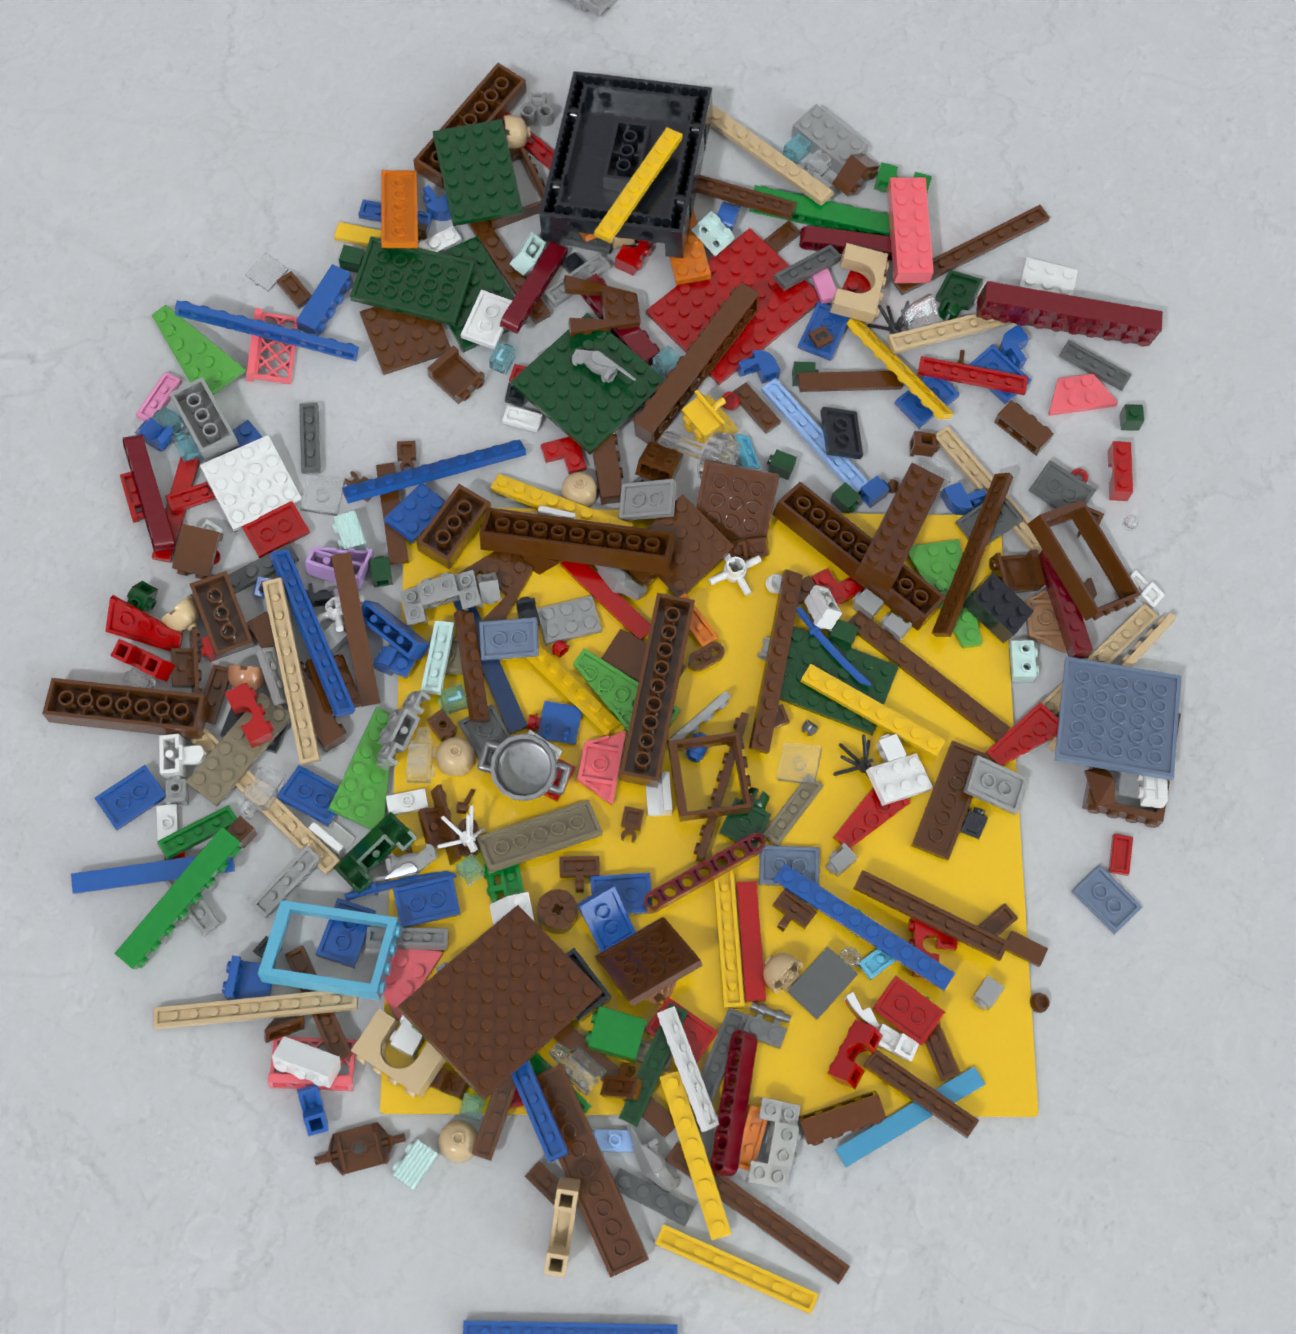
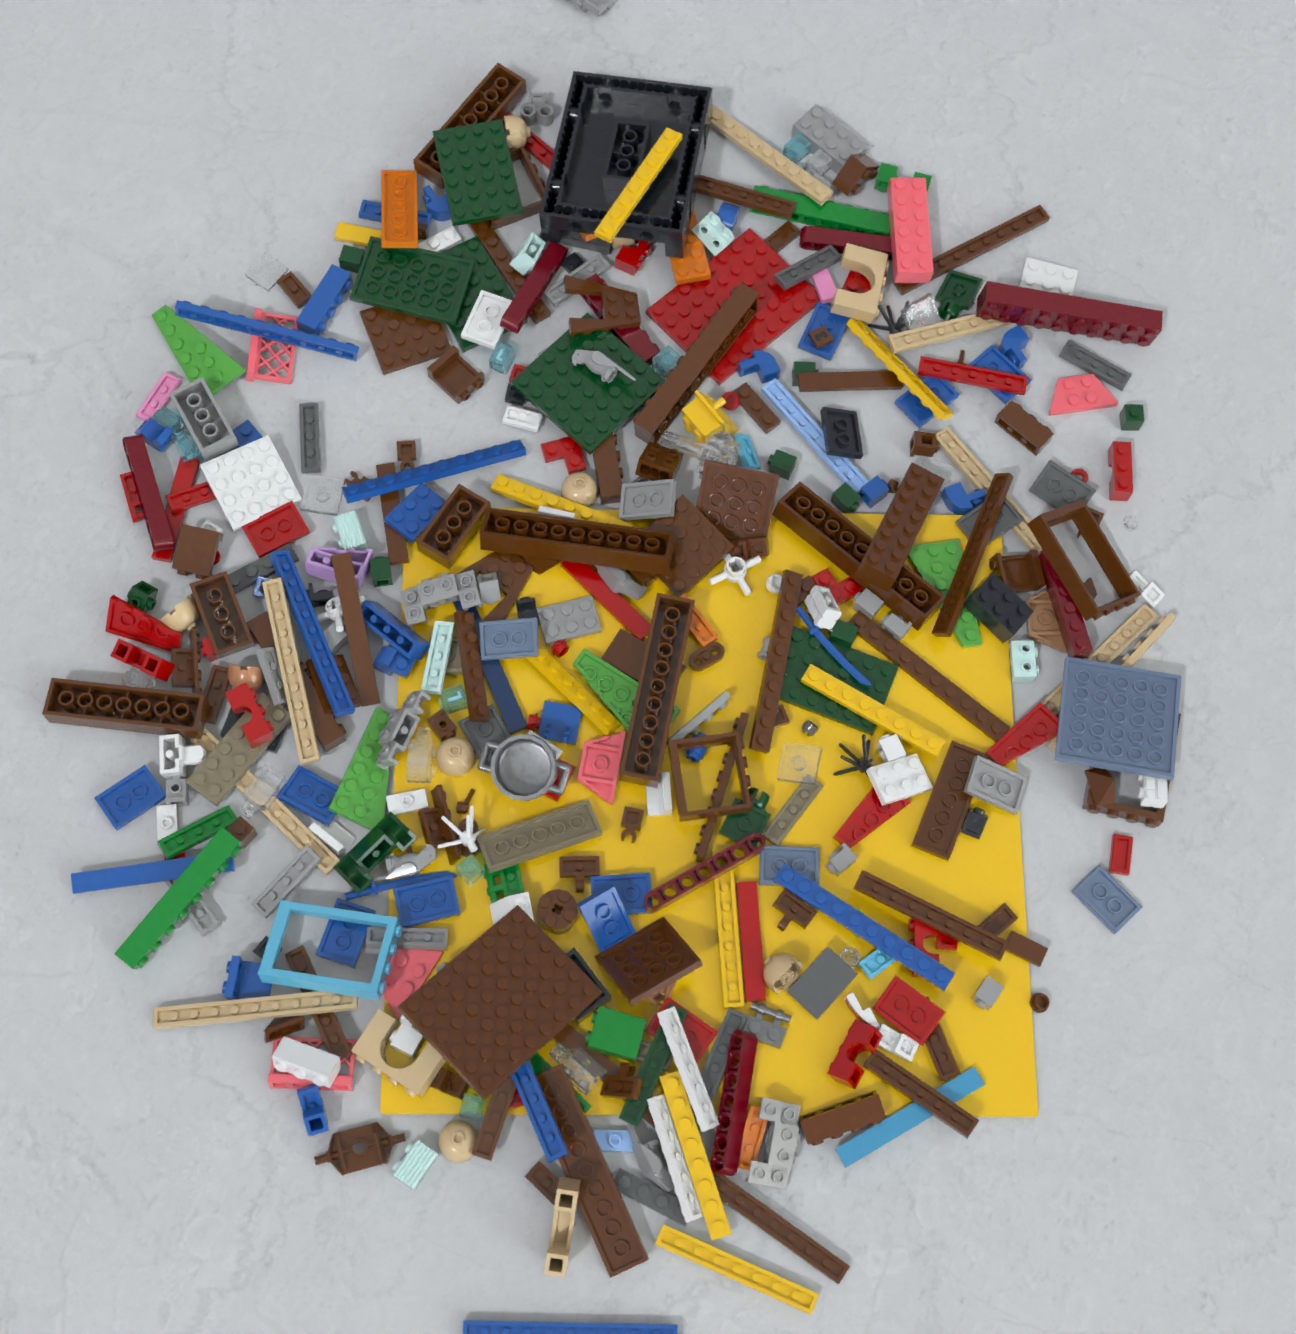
(675, 1158): none -> white plate

